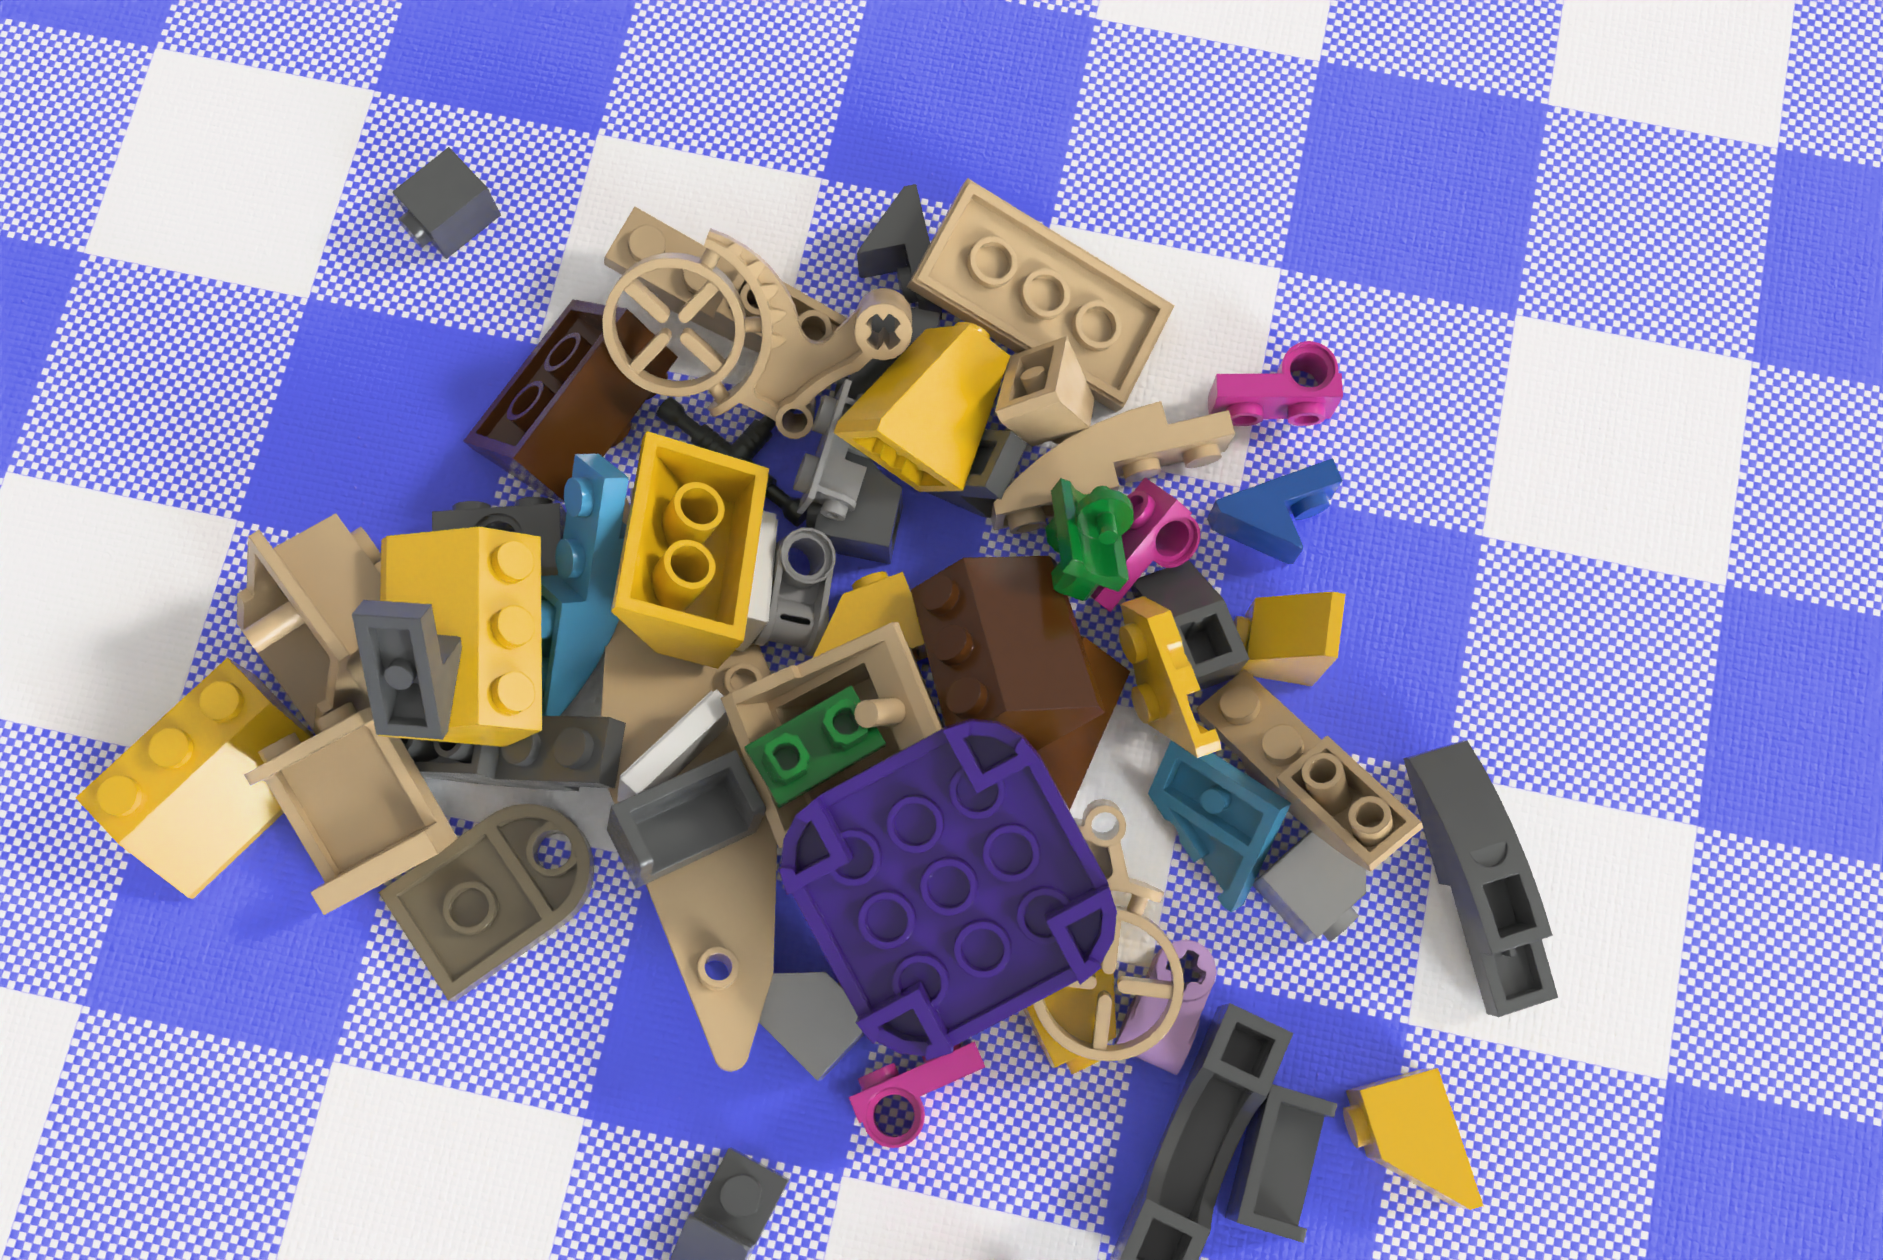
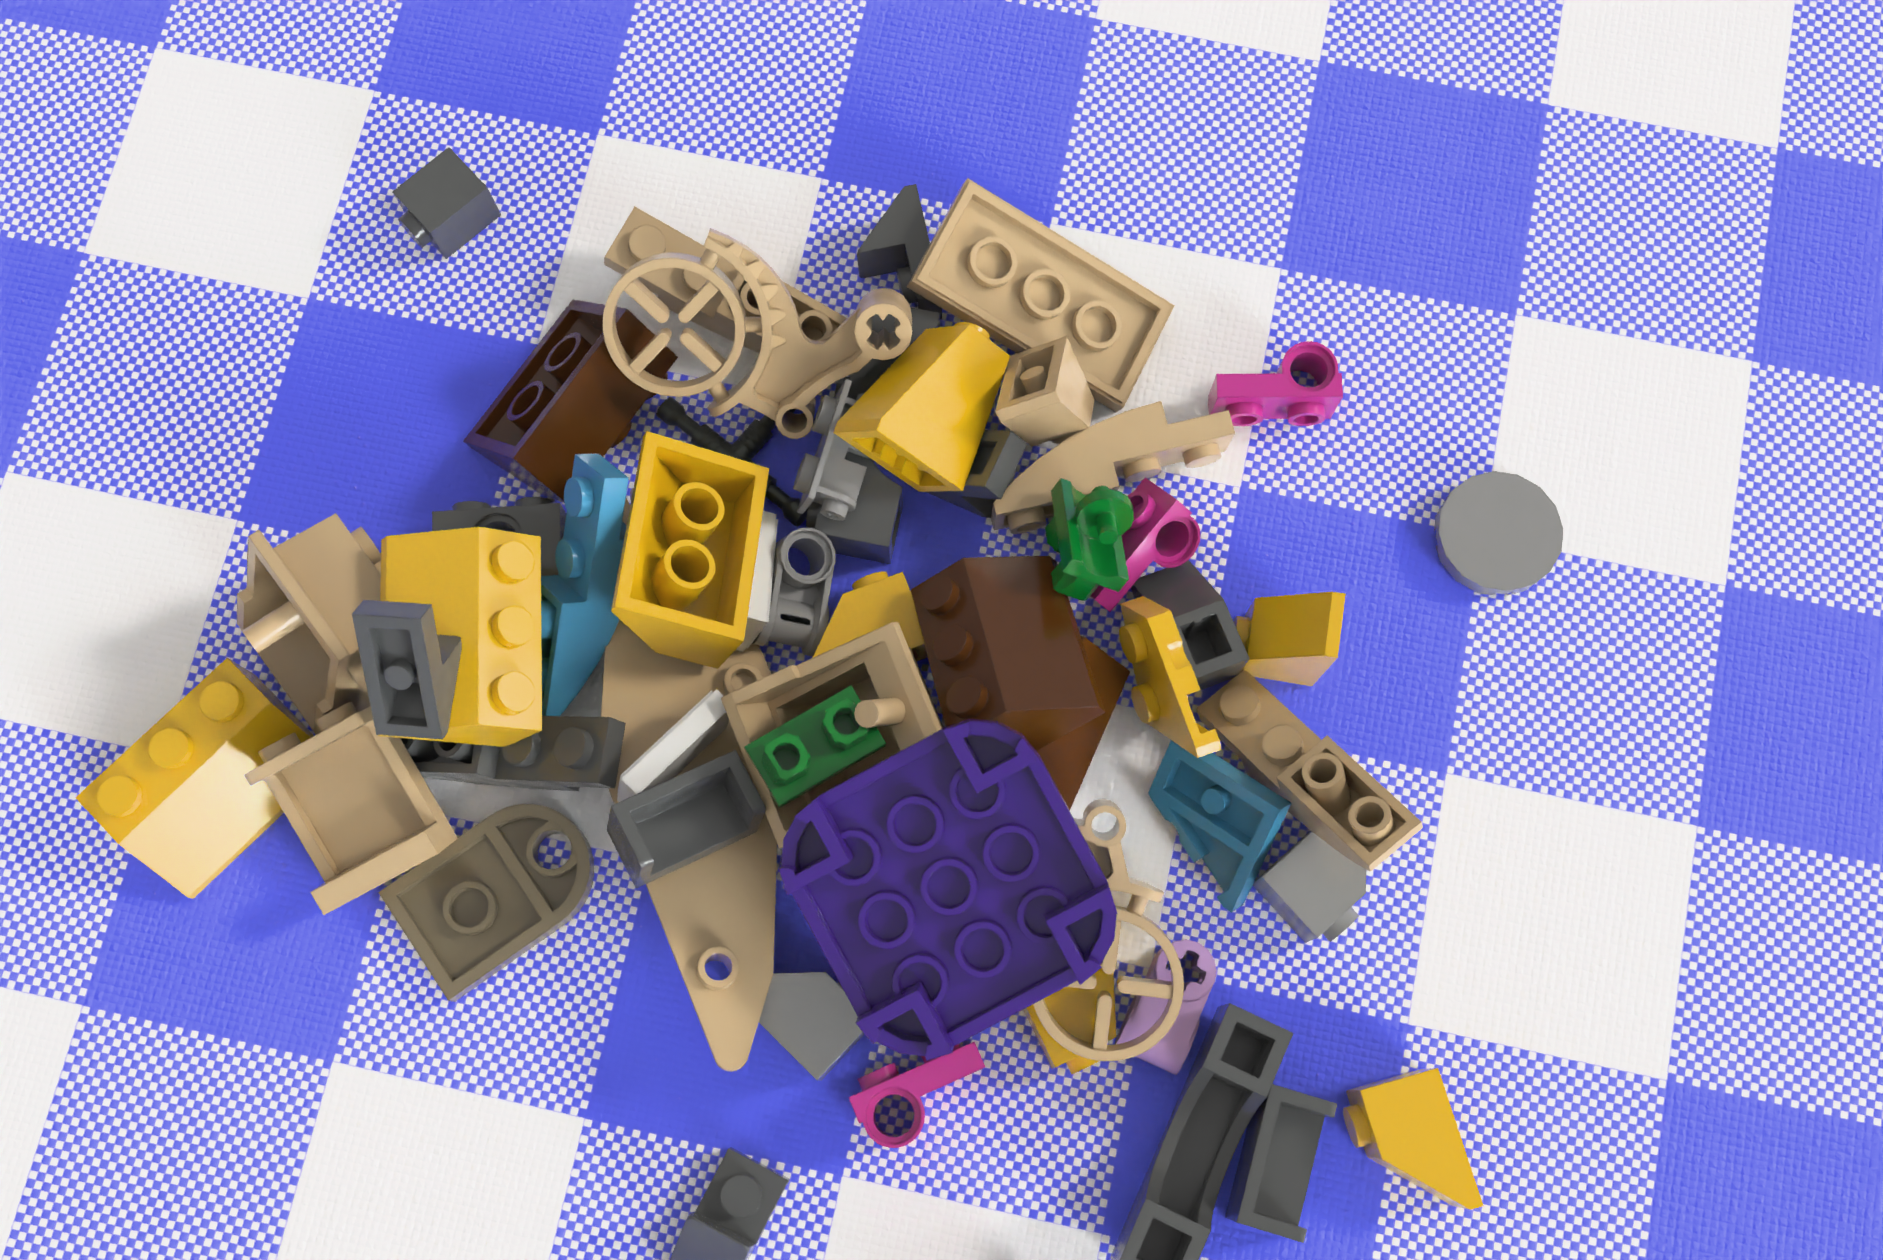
(1262, 512): blue slope -> none
(1488, 876): dark grey slope -> none
(1498, 533): none -> light grey tile

